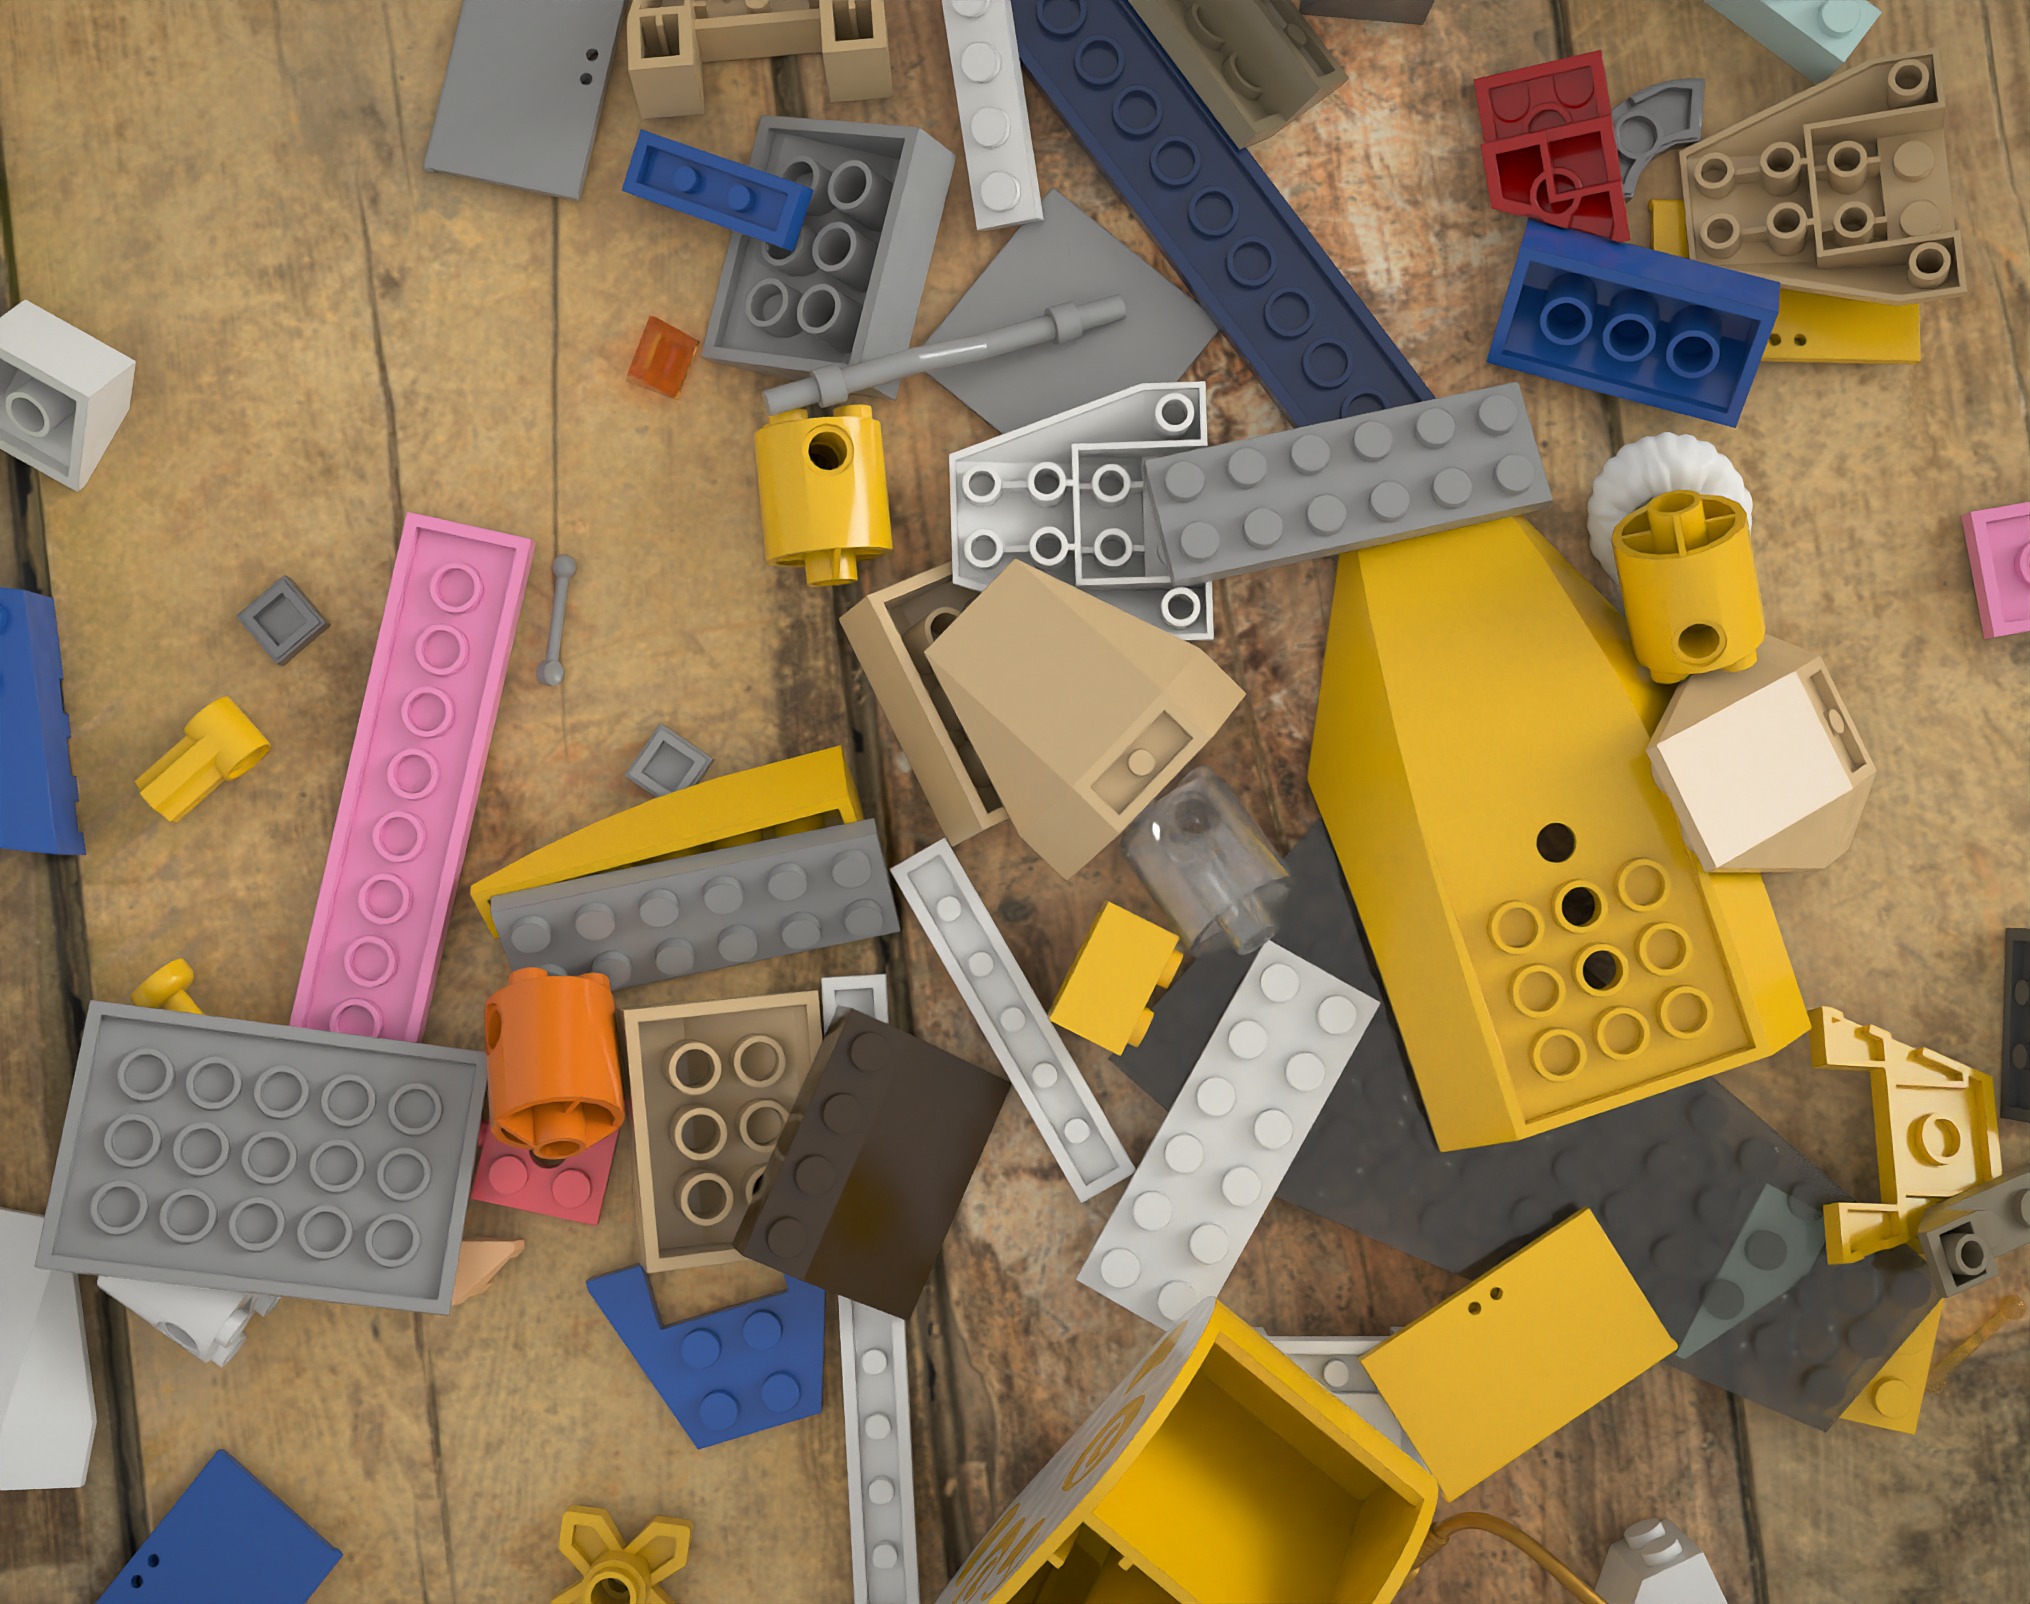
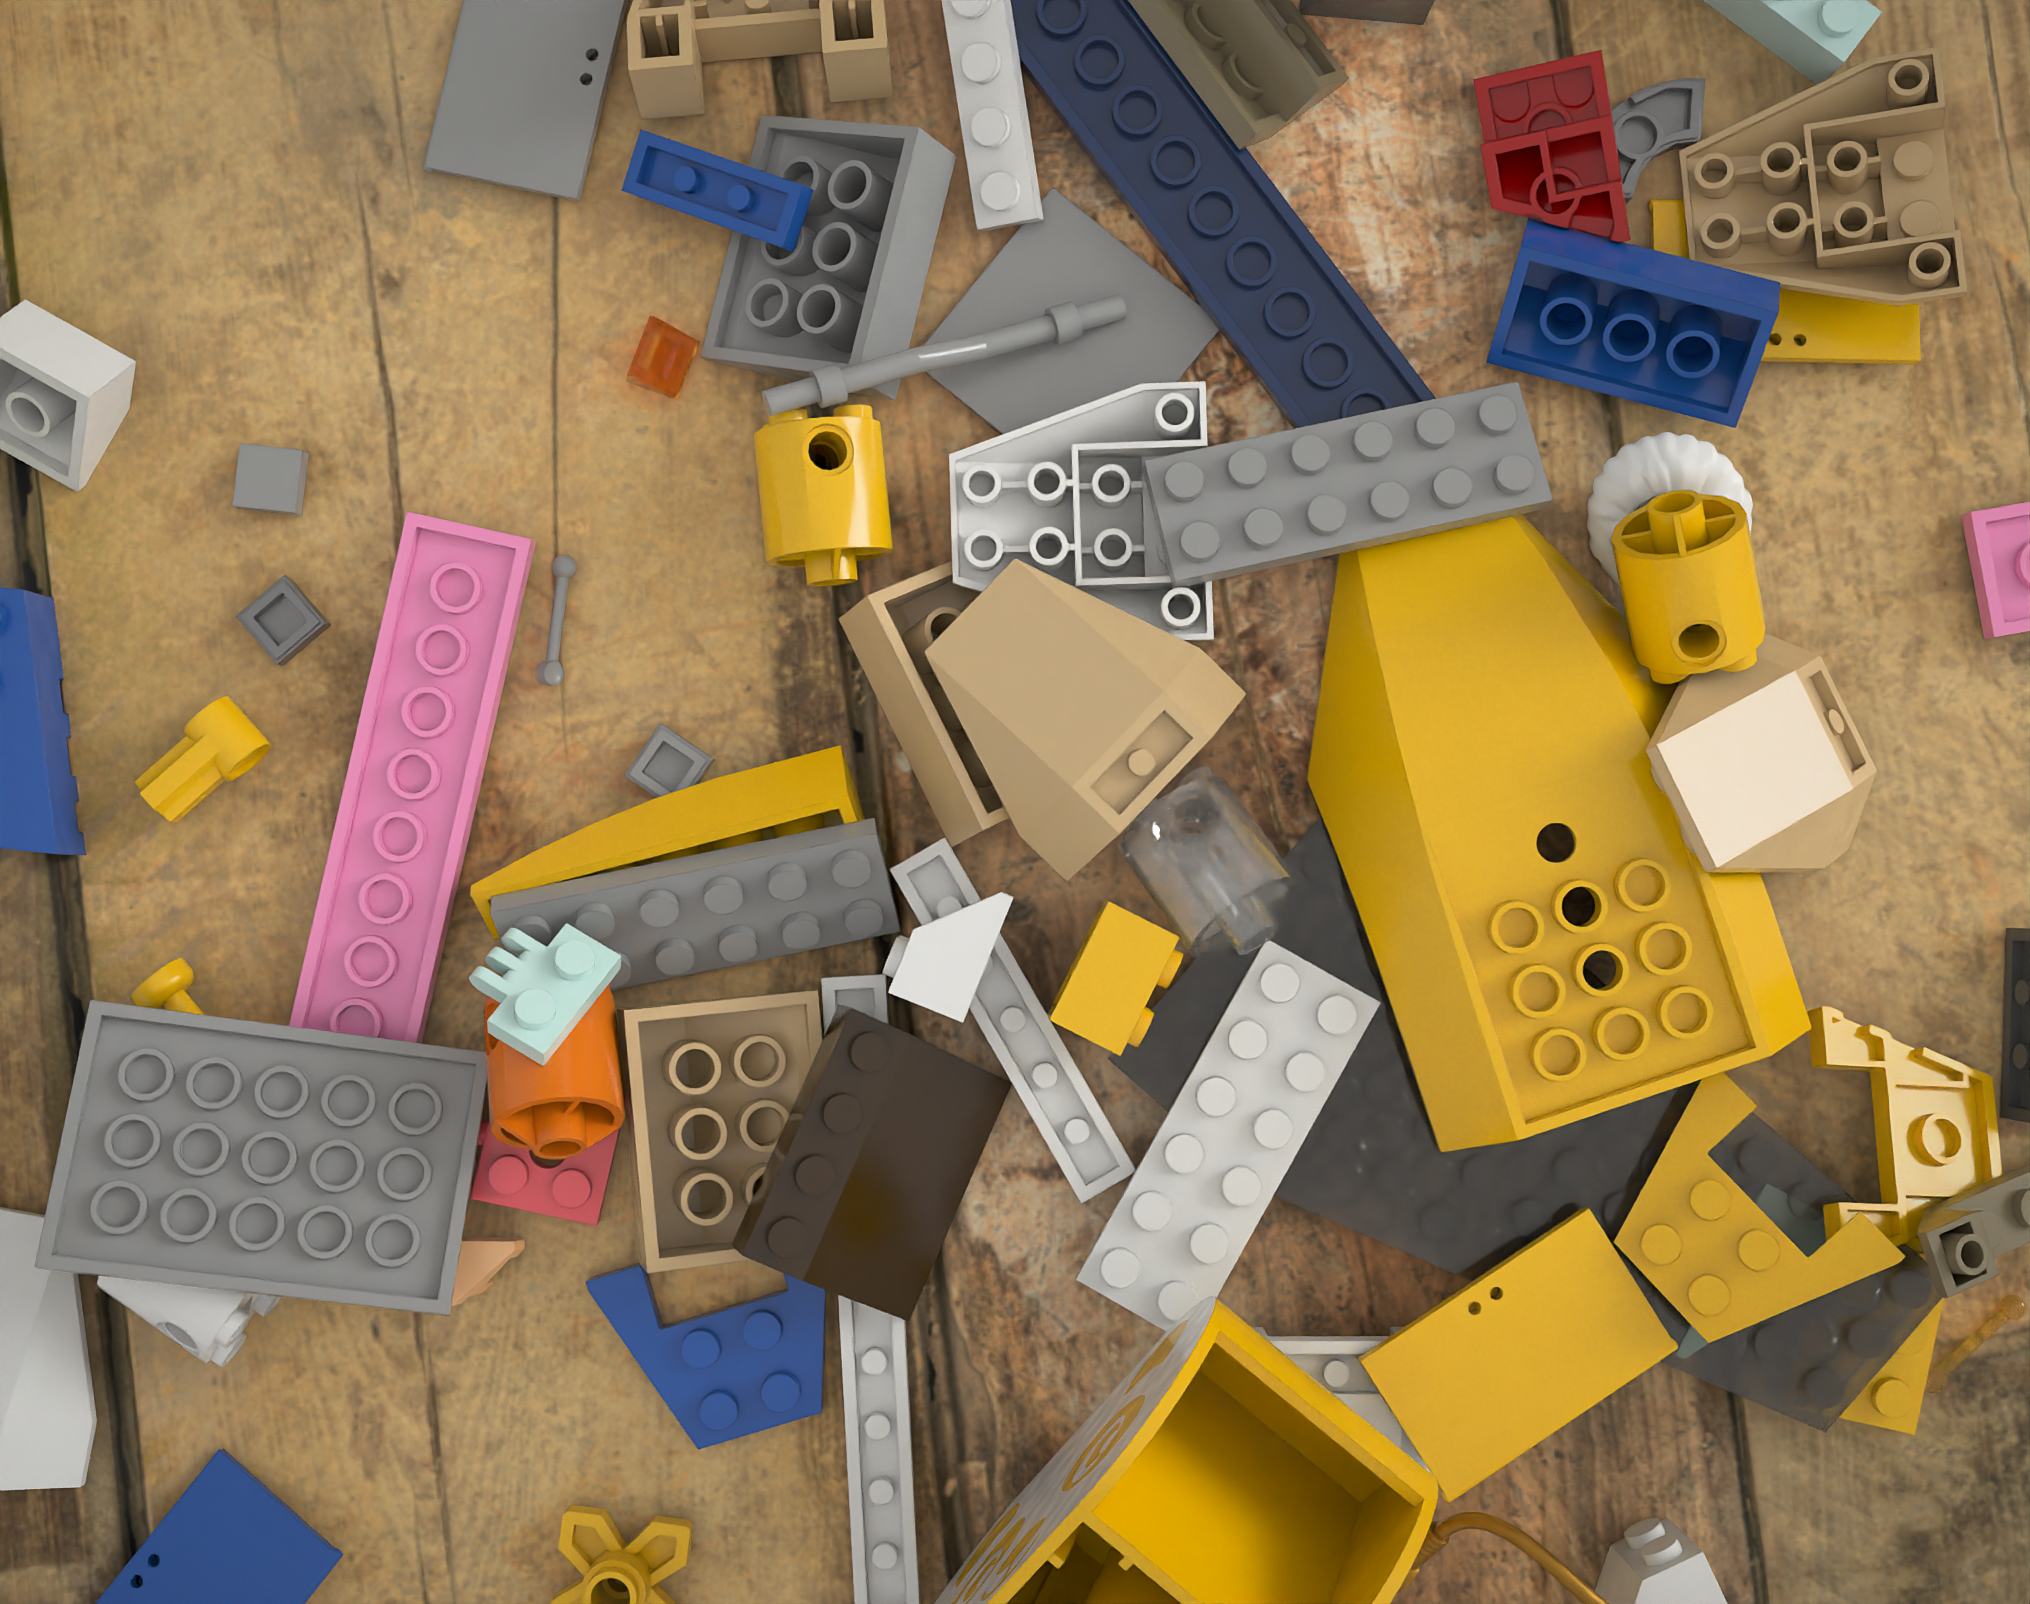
(270, 479): none -> light grey tile
(543, 988): none -> light aqua hinge
(947, 957): none -> white slope
(1716, 1247): none -> yellow wing

